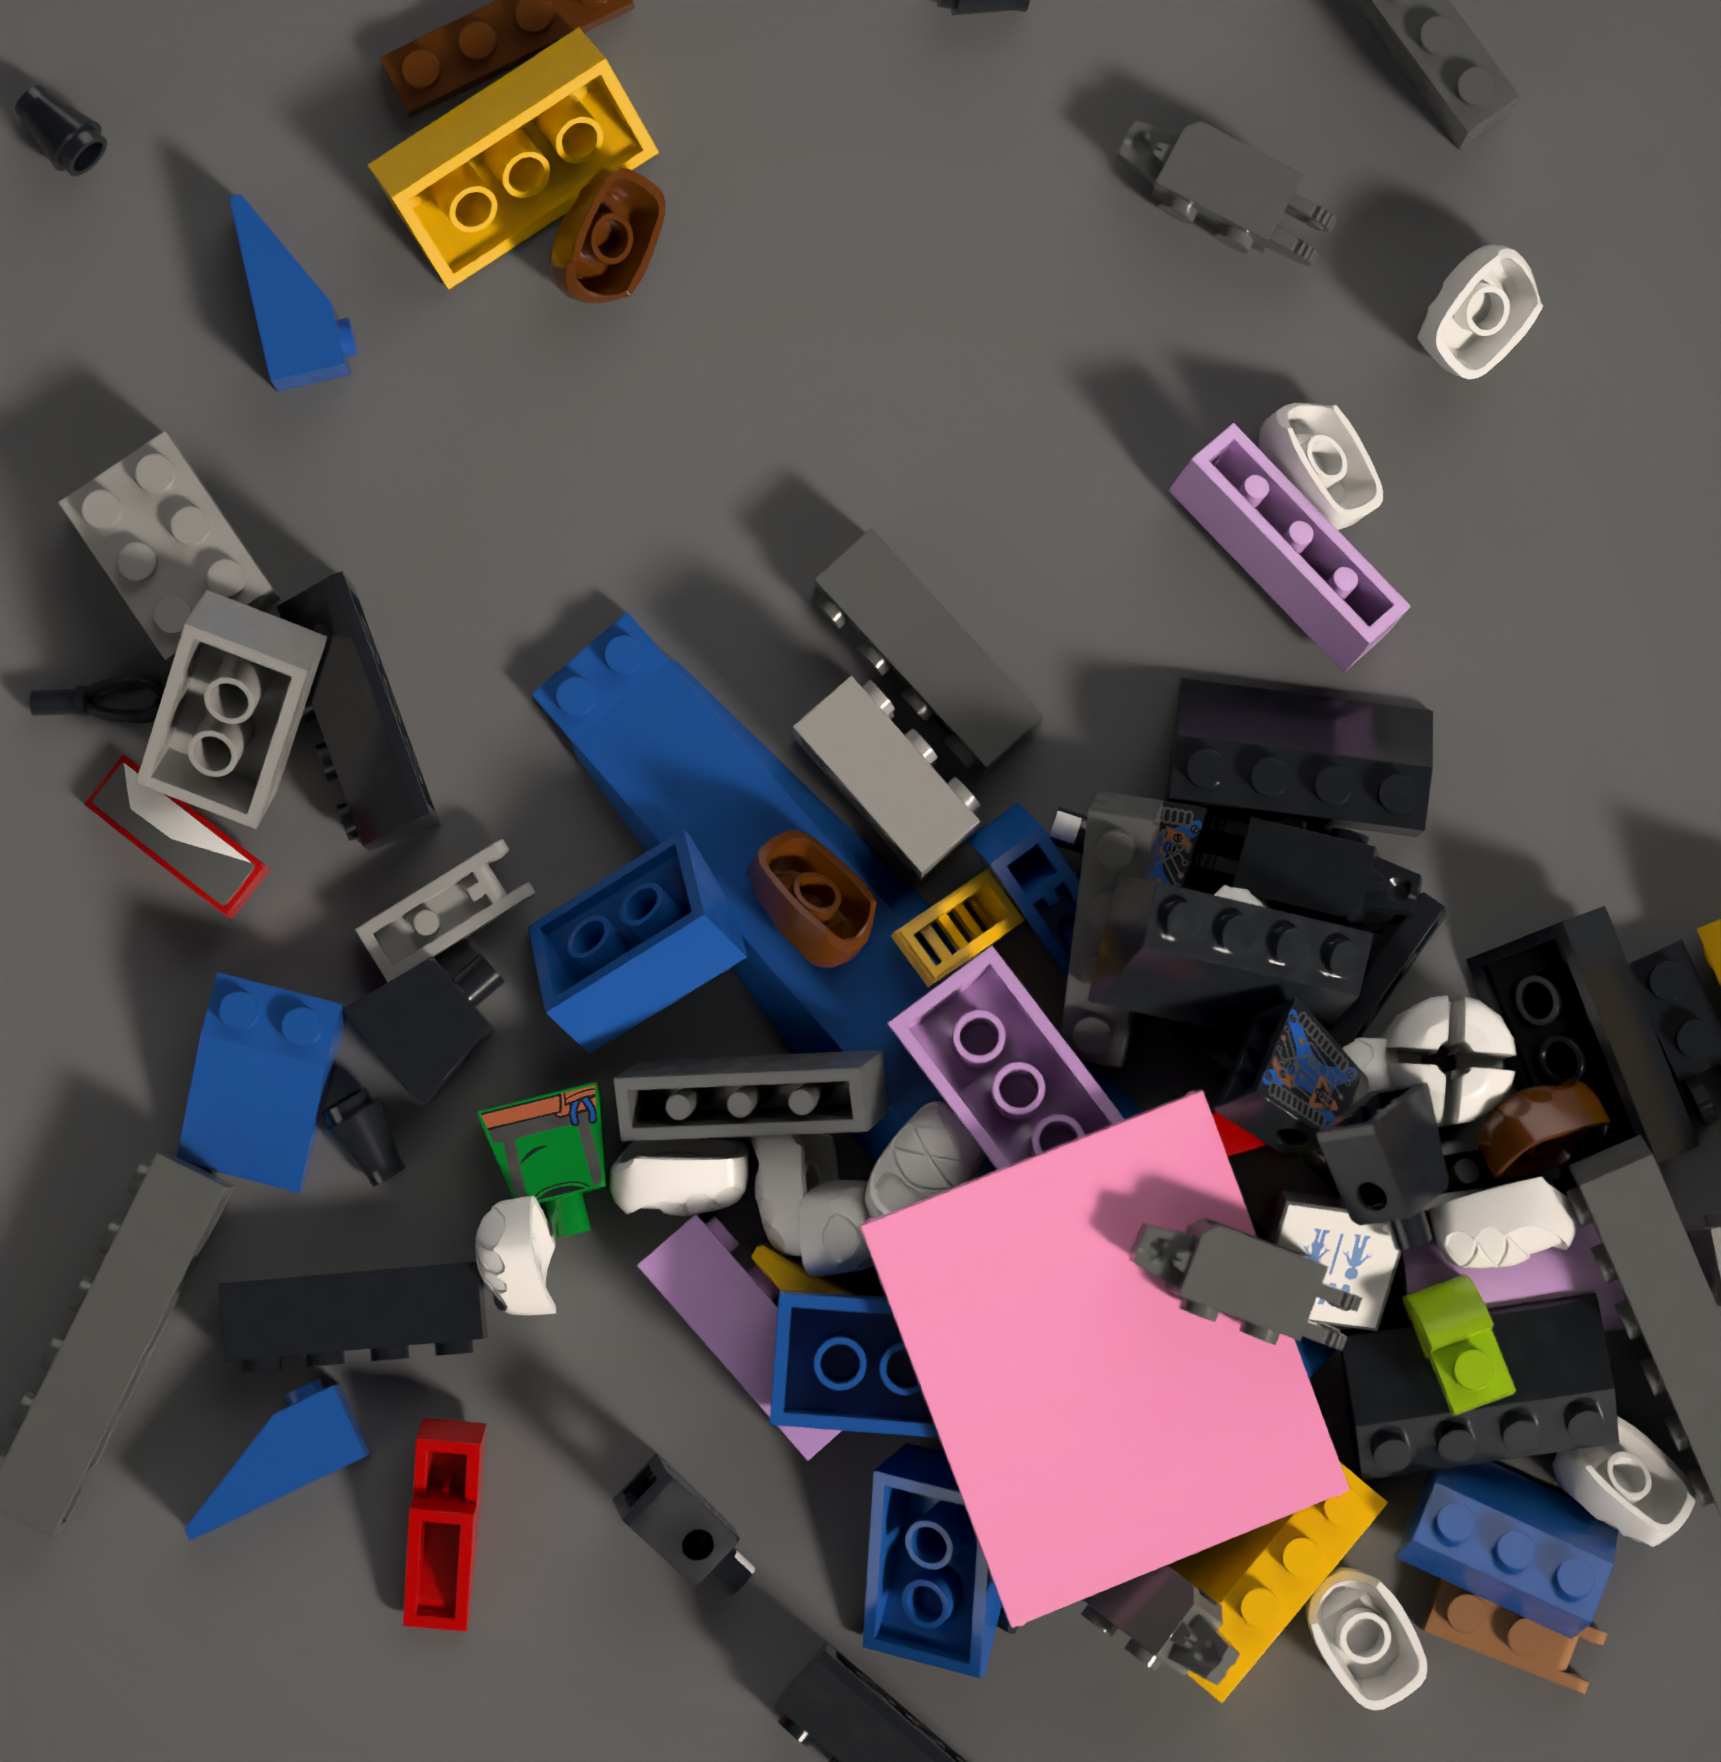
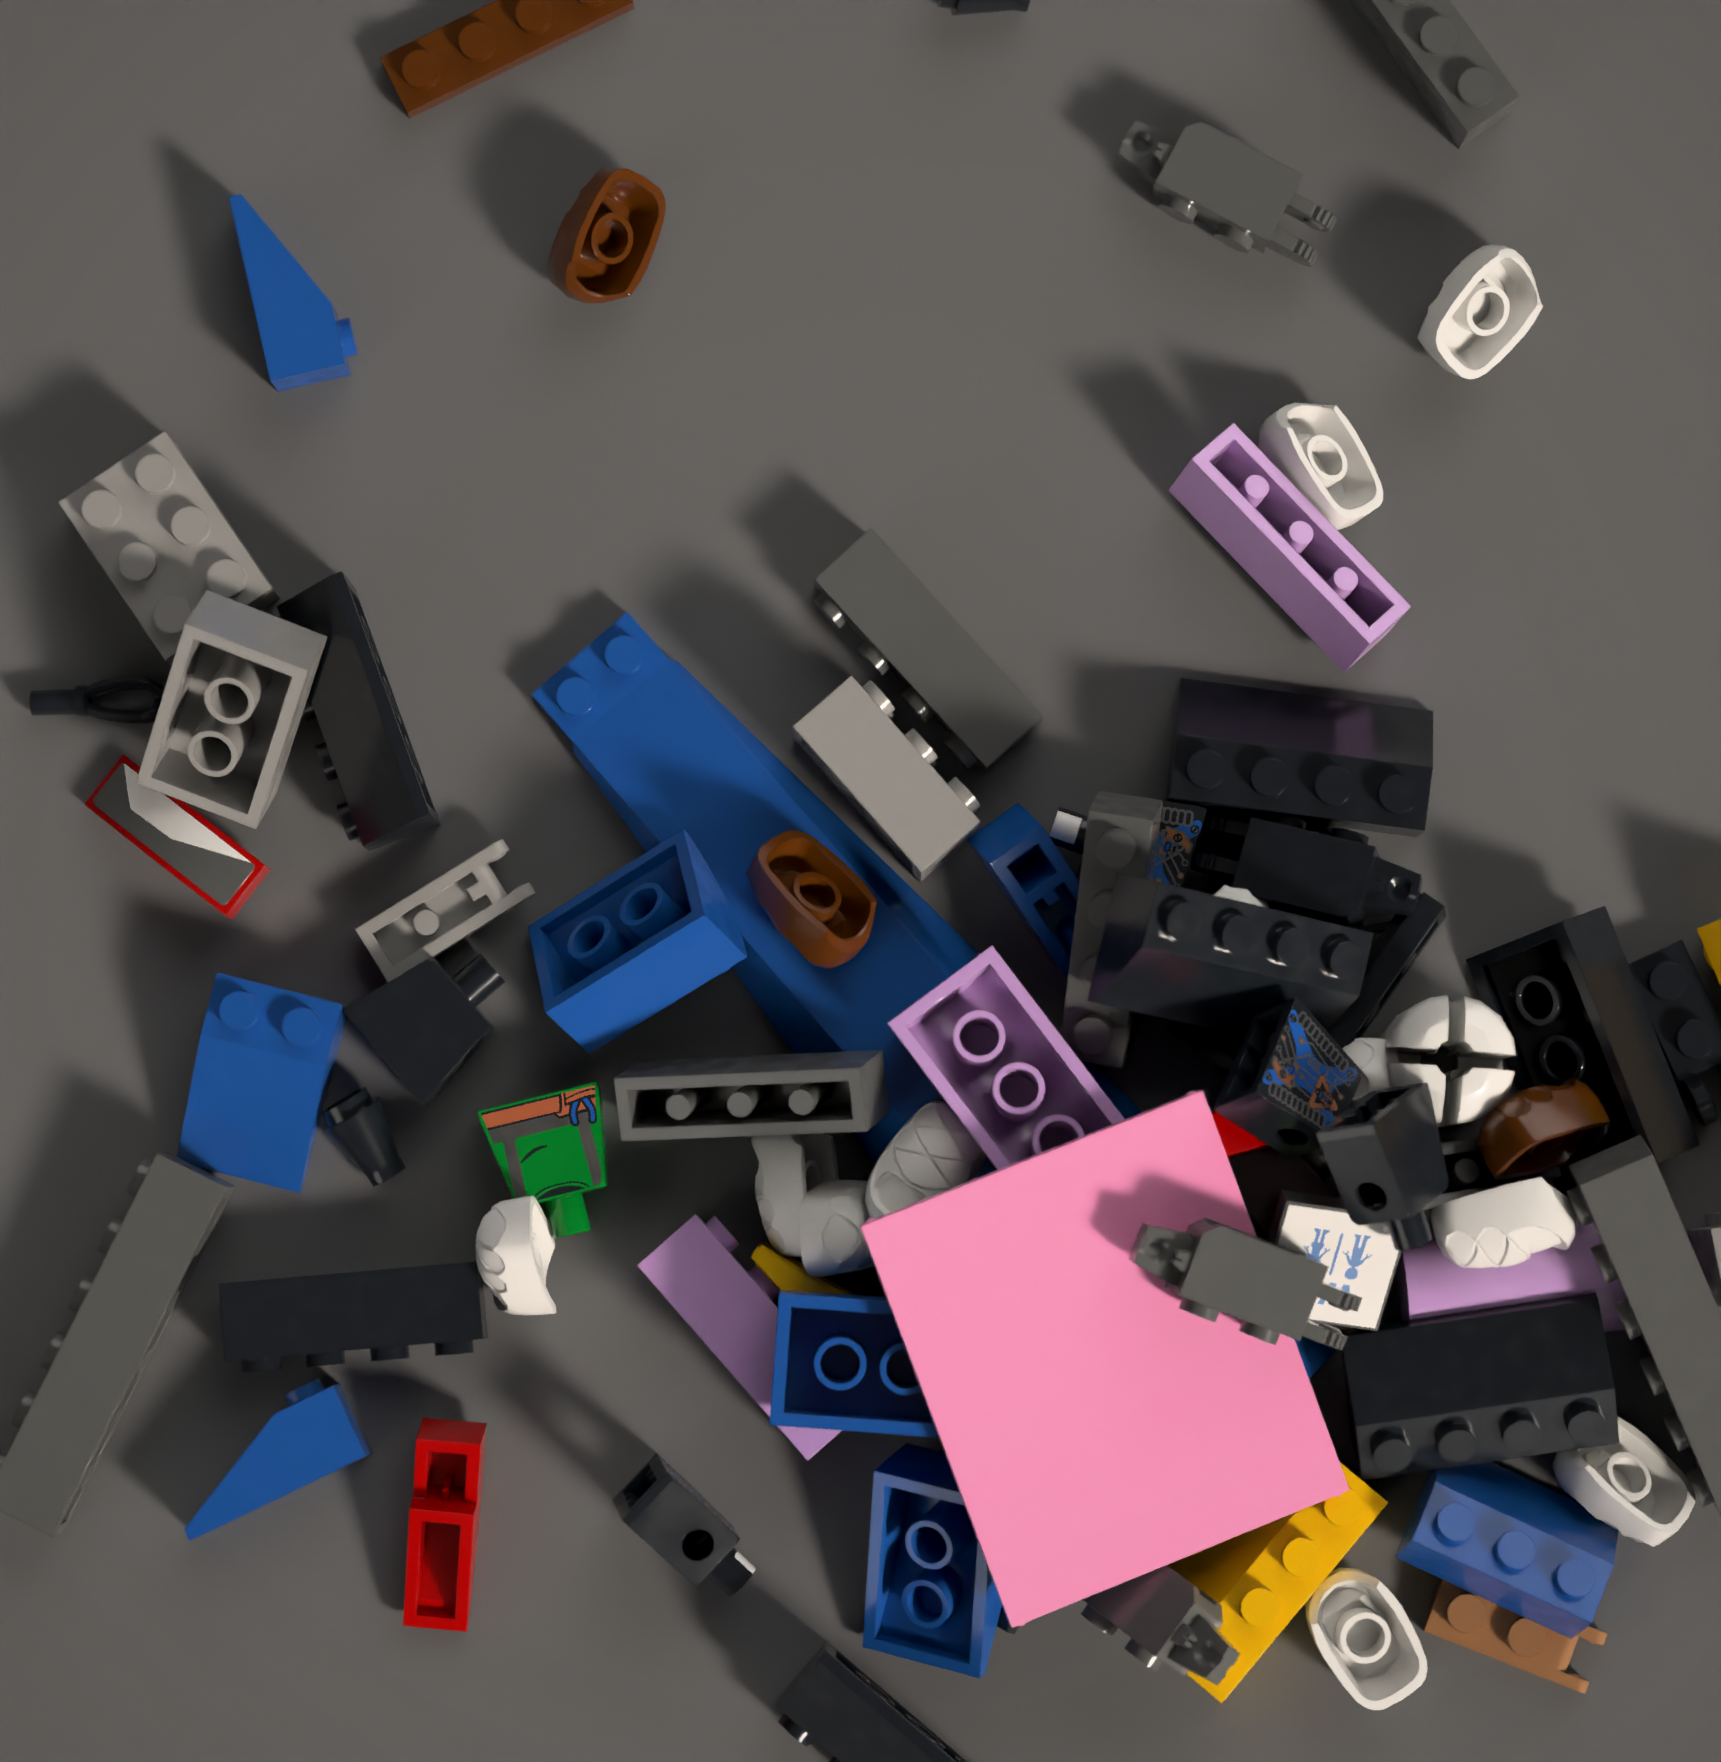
(65, 134): black cone -> none
(512, 157): yellow slope -> none
(680, 1175): white piece -> none
(990, 905): yellow slope -> none
(1460, 1343): lime brick -> none

